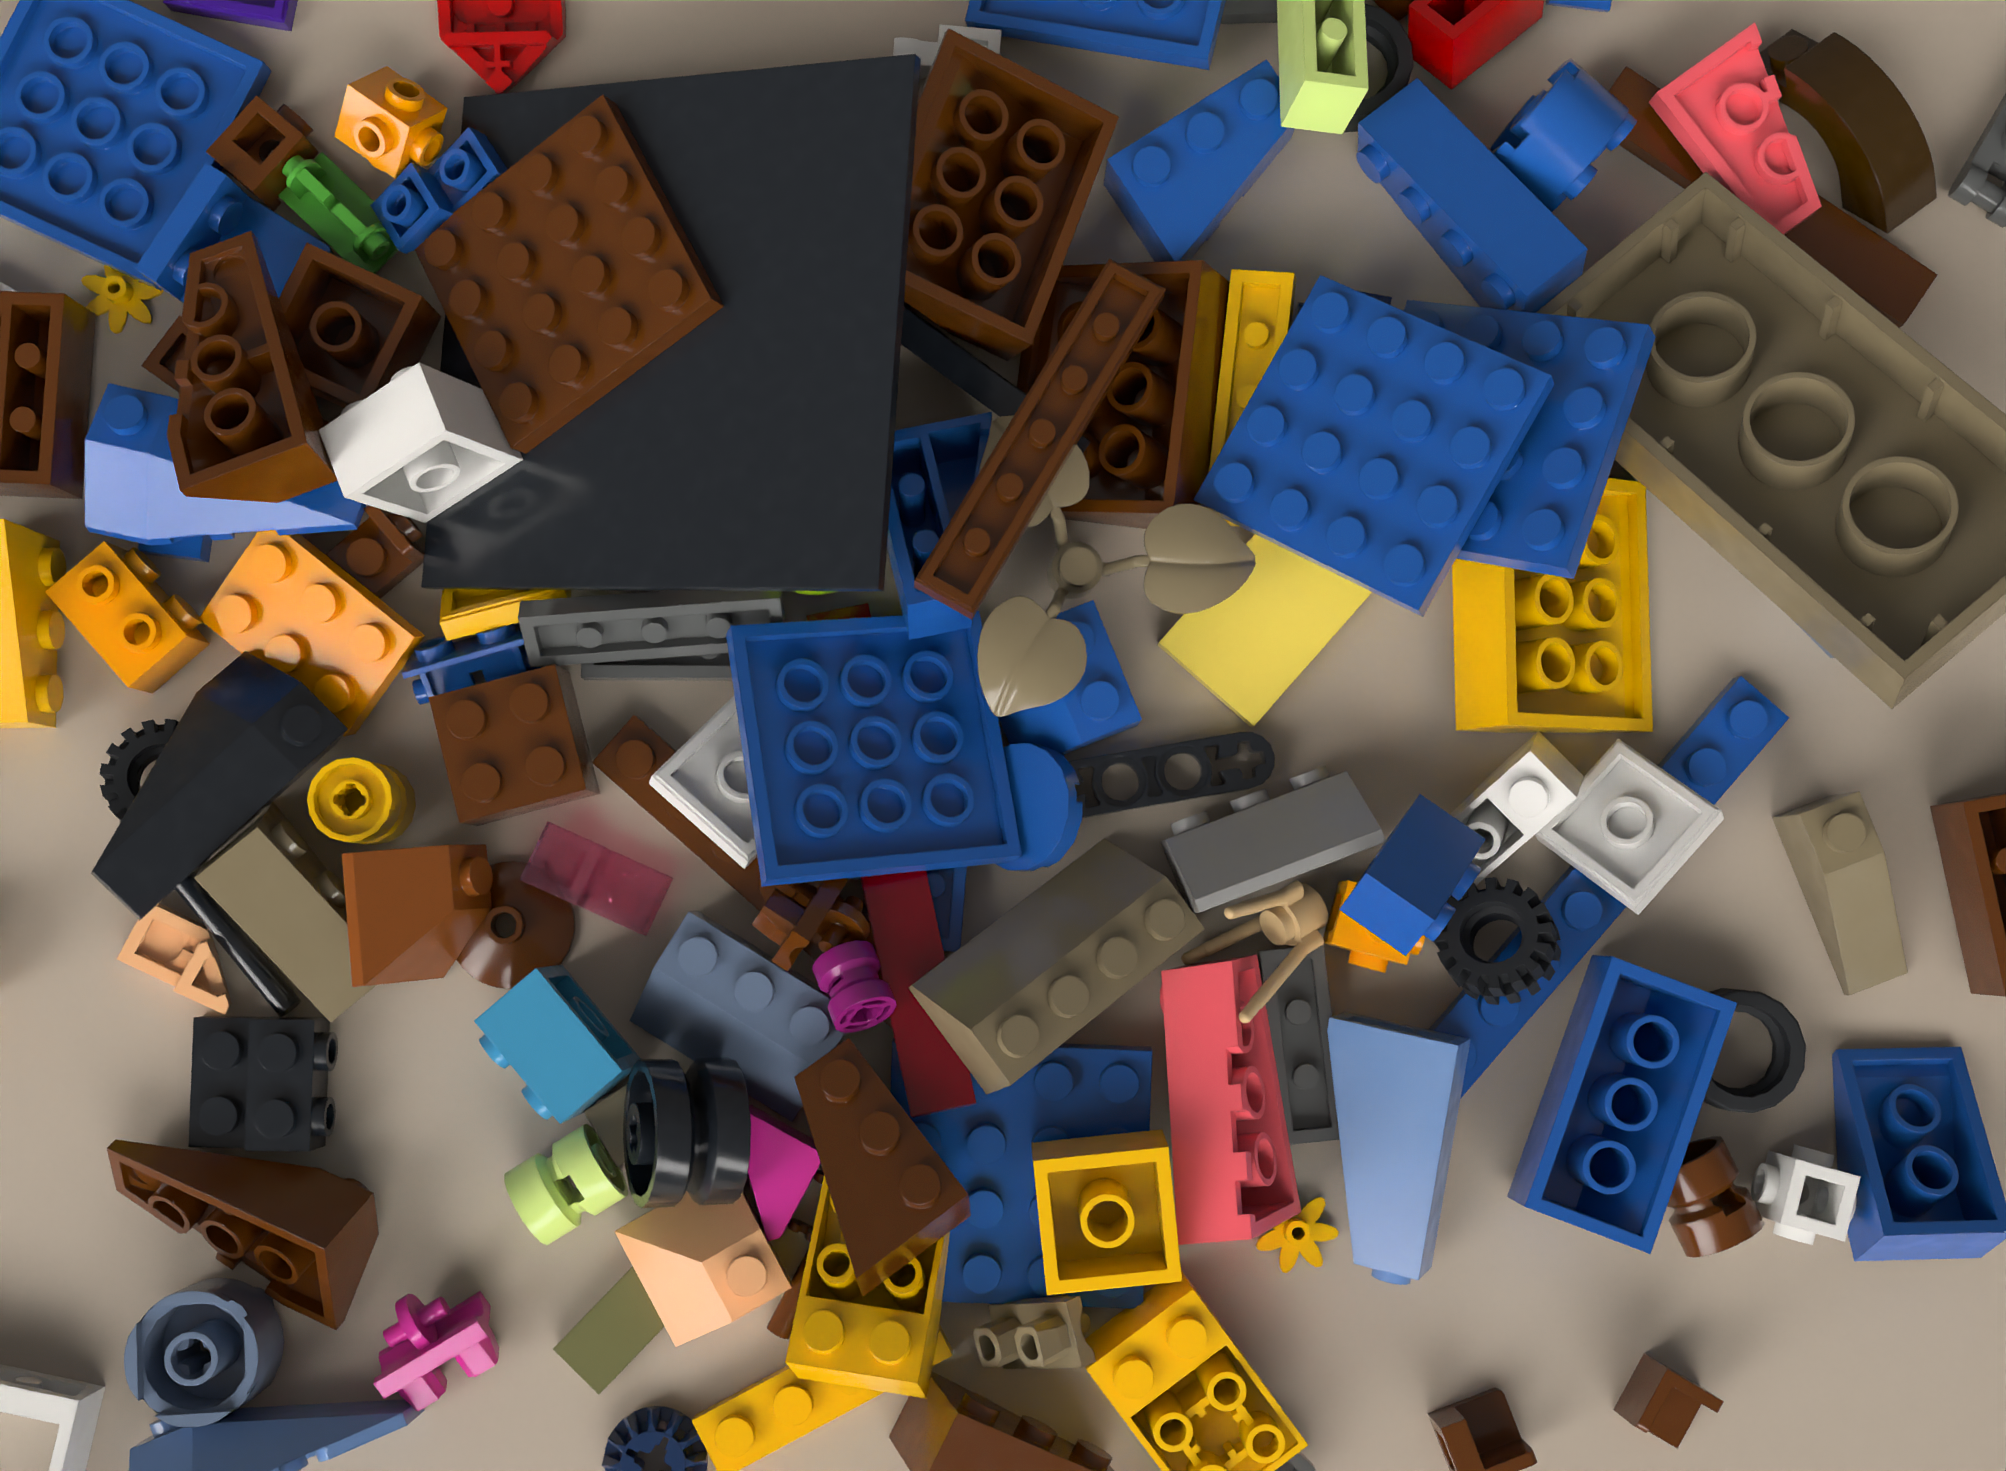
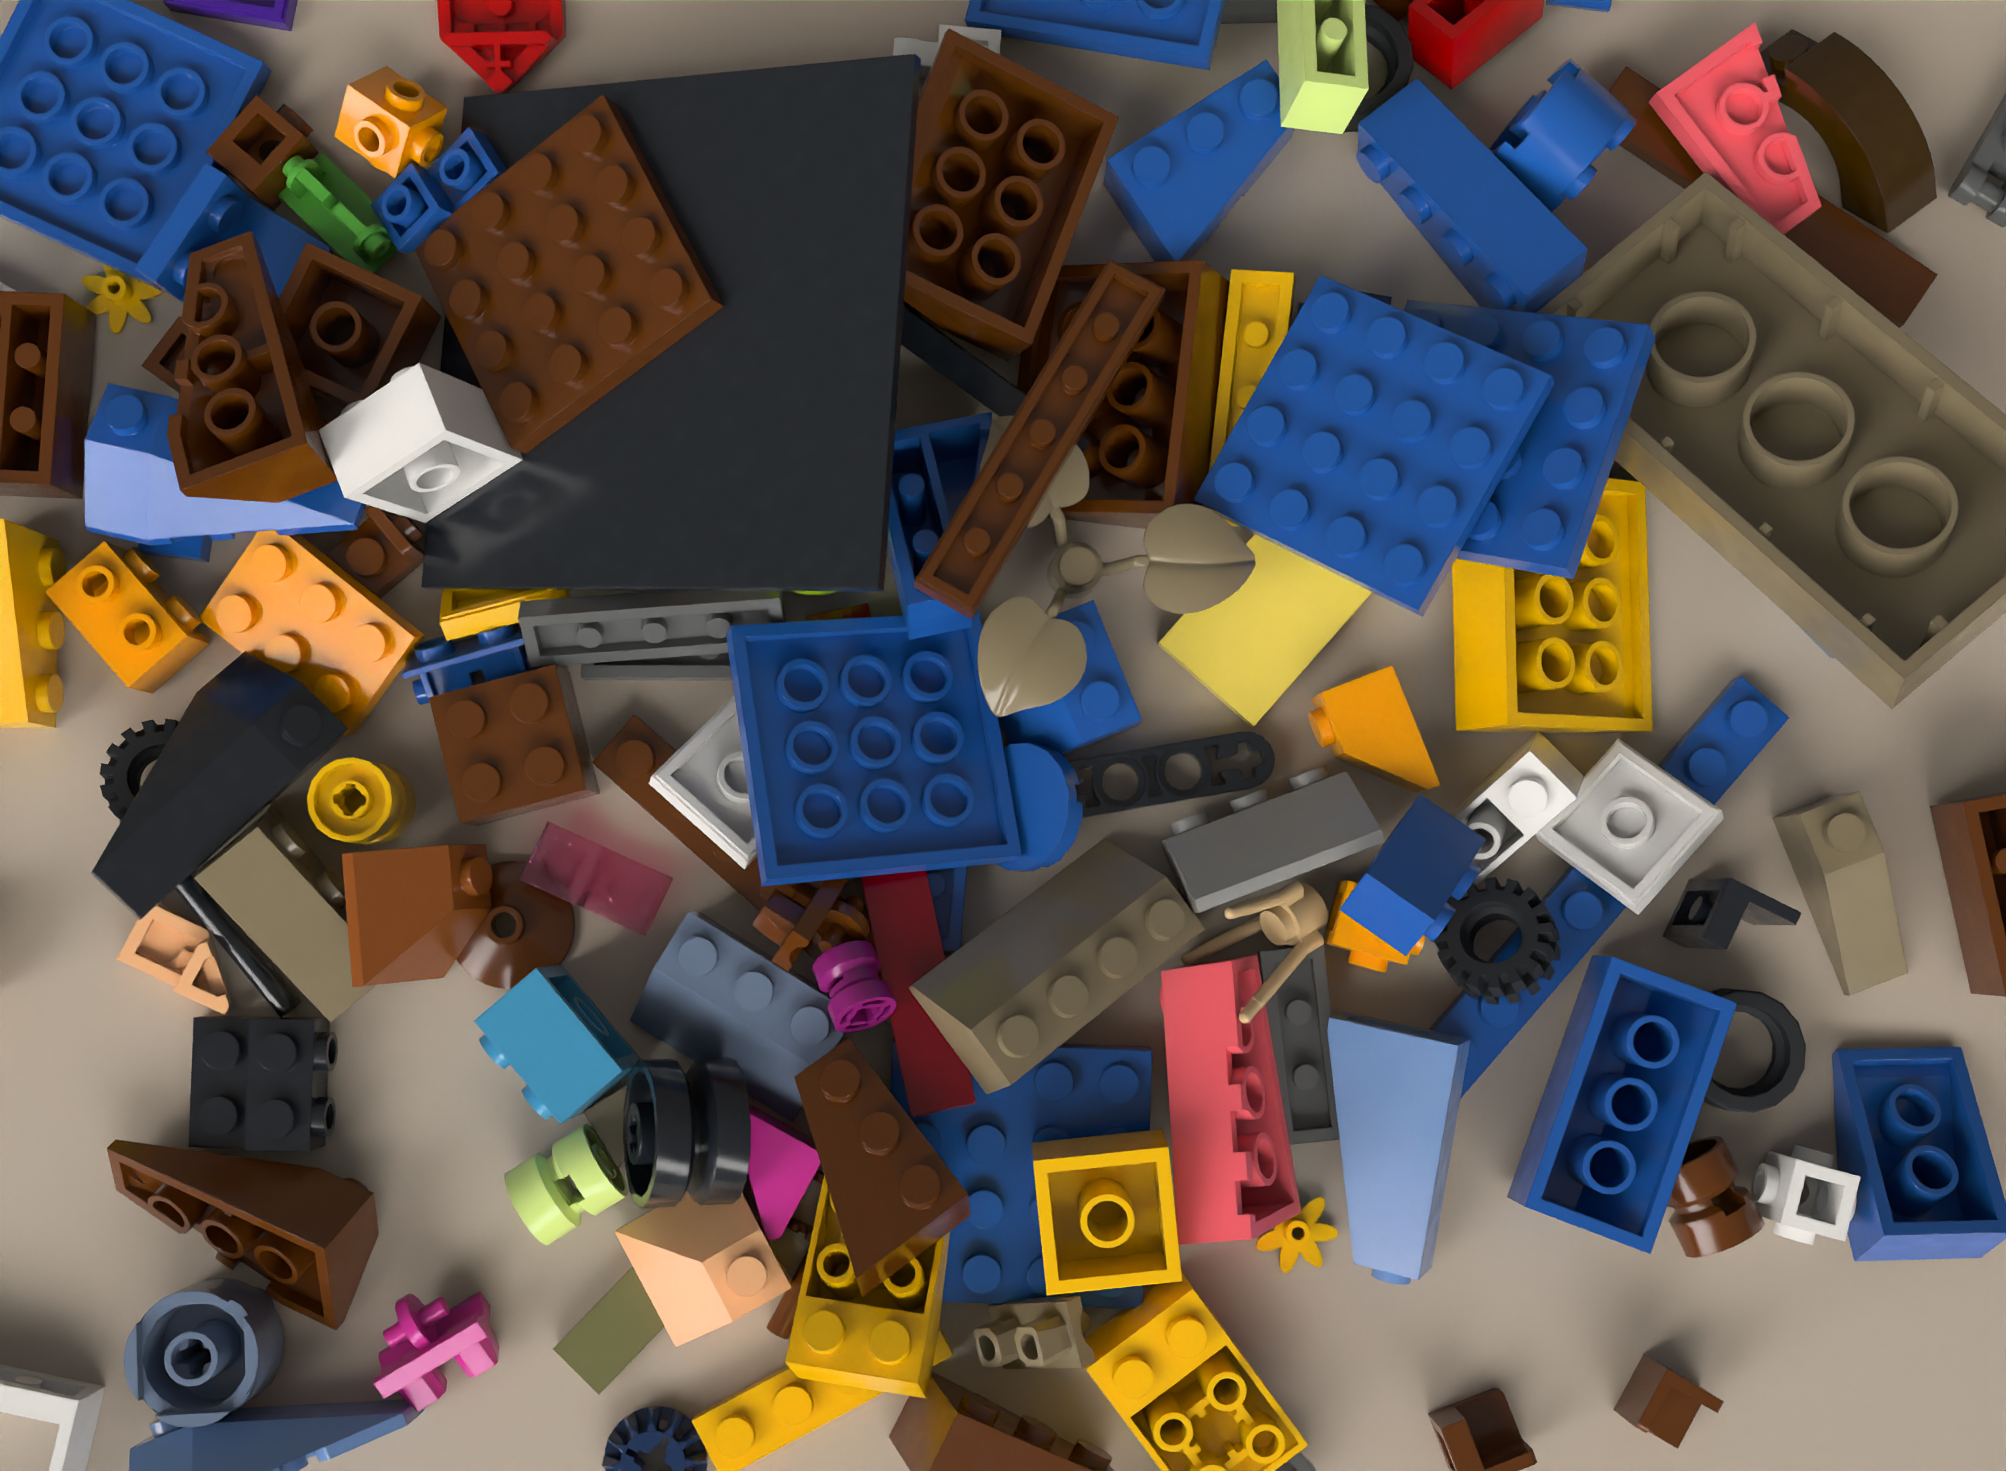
(1374, 730): none -> light orange slope
(1715, 906): none -> black panel

